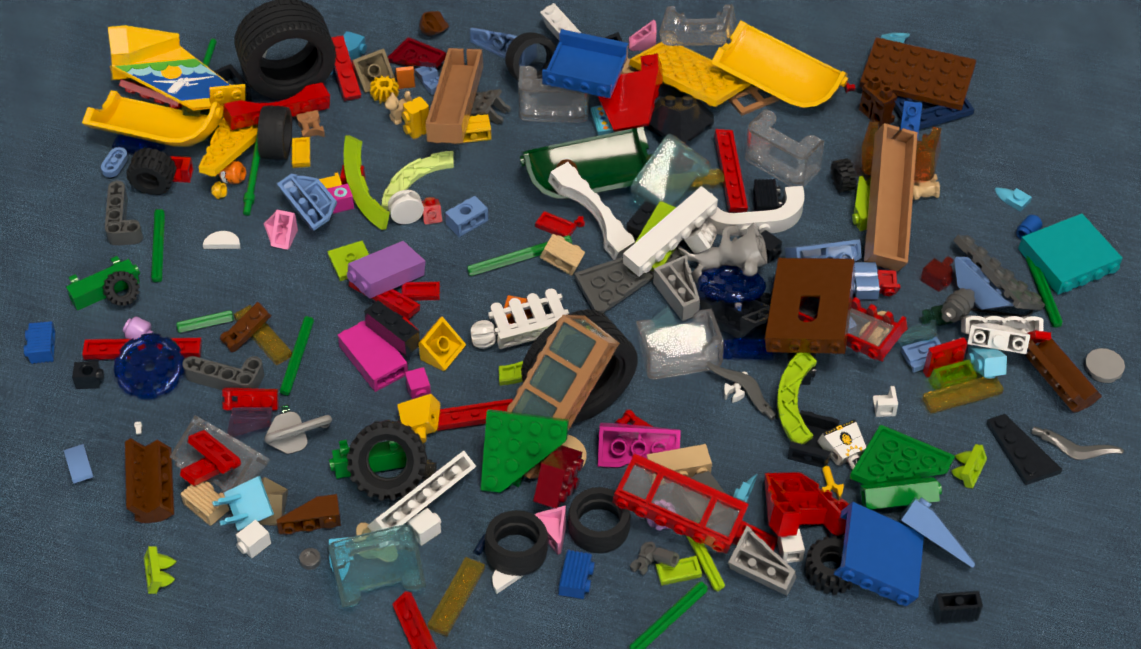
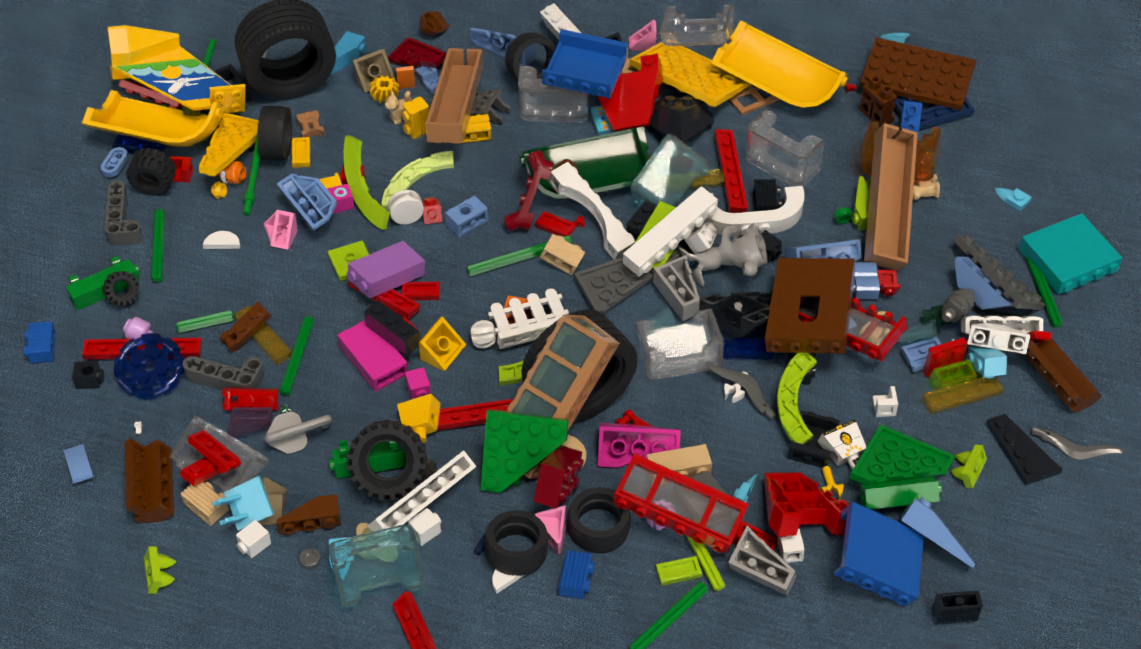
(244, 114): red arch -> none
(344, 70): red plate -> none
(456, 596): clear yellow plate -> none
(541, 169): none -> dark red plate
(650, 553): dark grey bar -> none
(731, 285): clear blue plate -> none
(818, 573): black tyre -> none
(843, 175): black tyre -> none
(843, 215): none -> green tile
(938, 274): clear red brick -> none
(1029, 225): blue brick -> none
(1104, 365): light grey tile -> none

